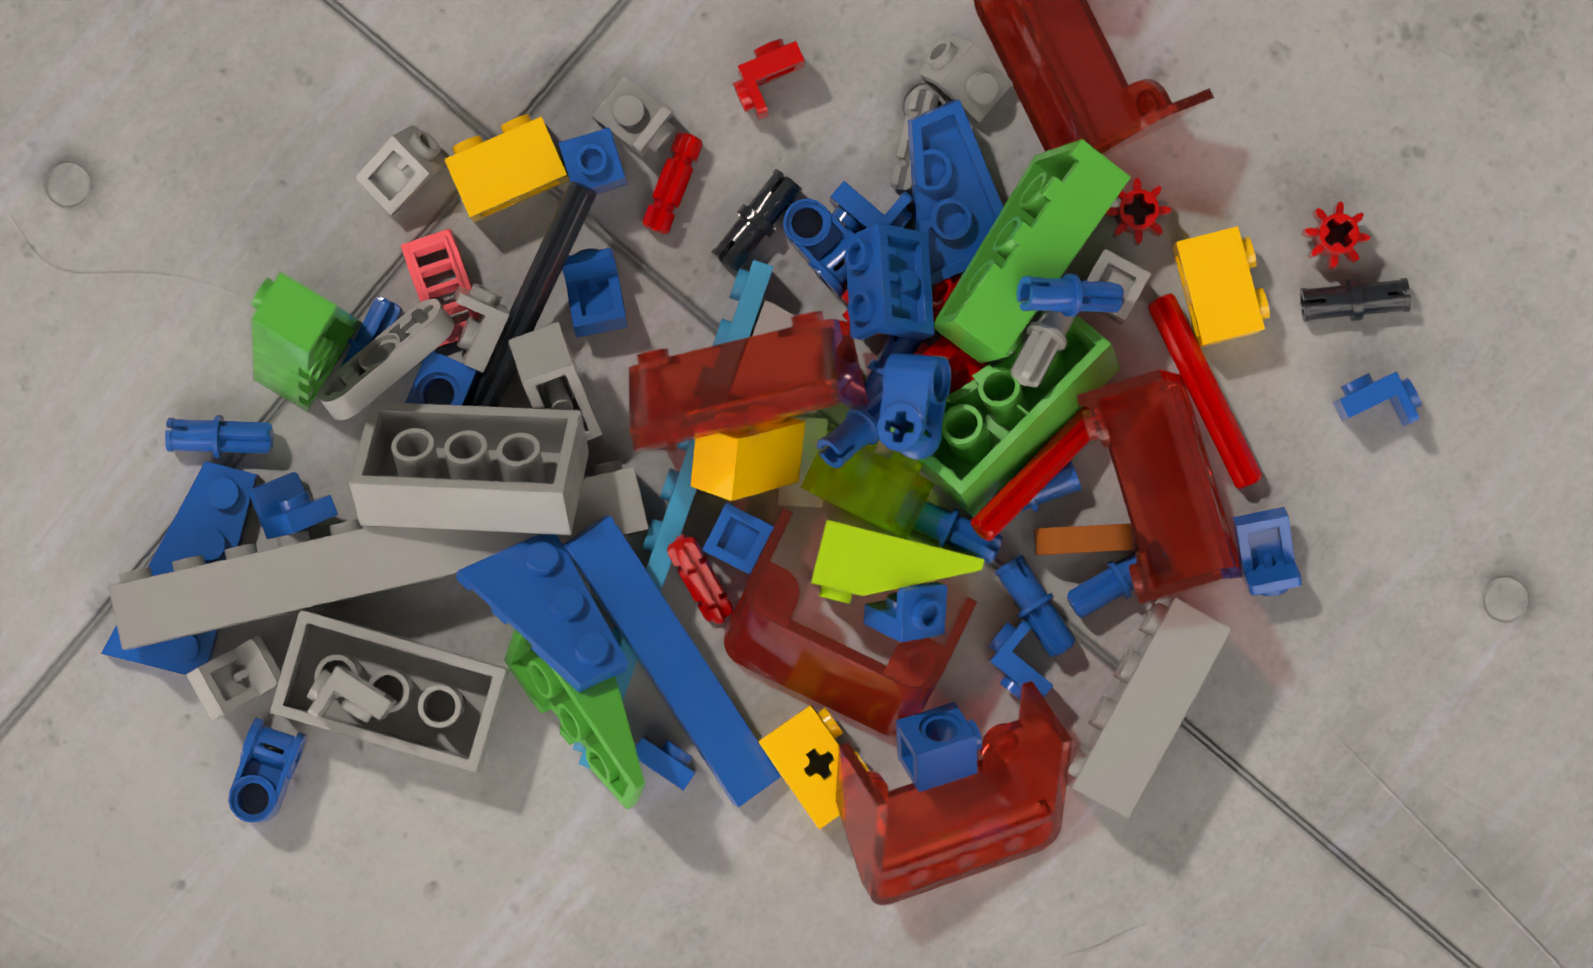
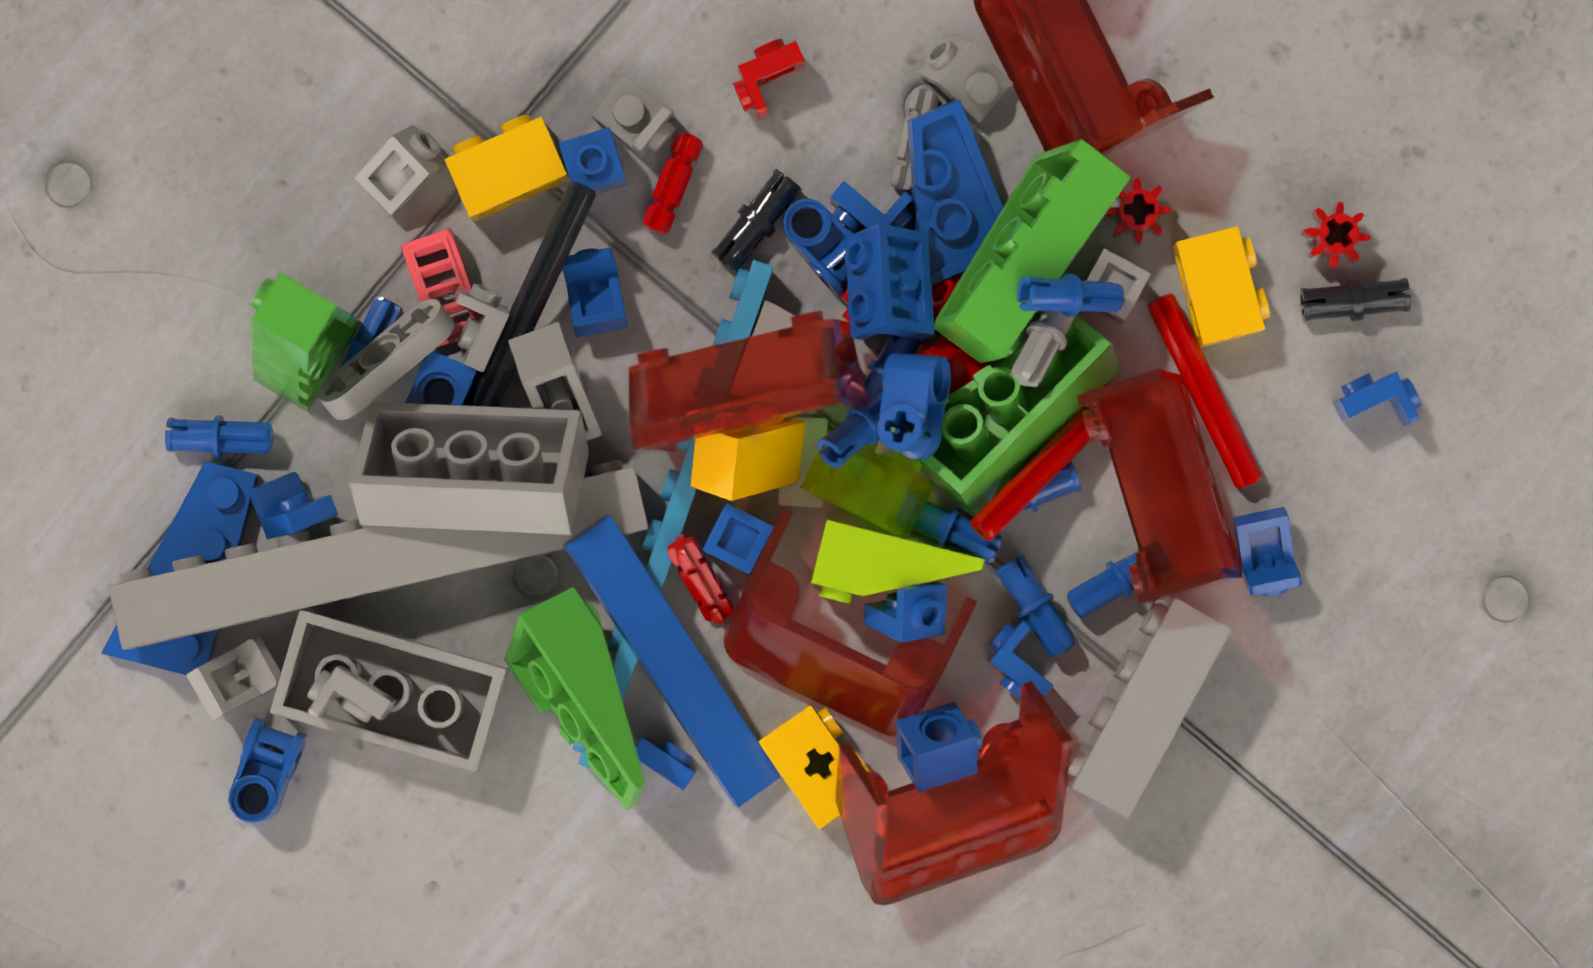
(550, 606): blue wing -> none
(1084, 539): dark orange beam -> none

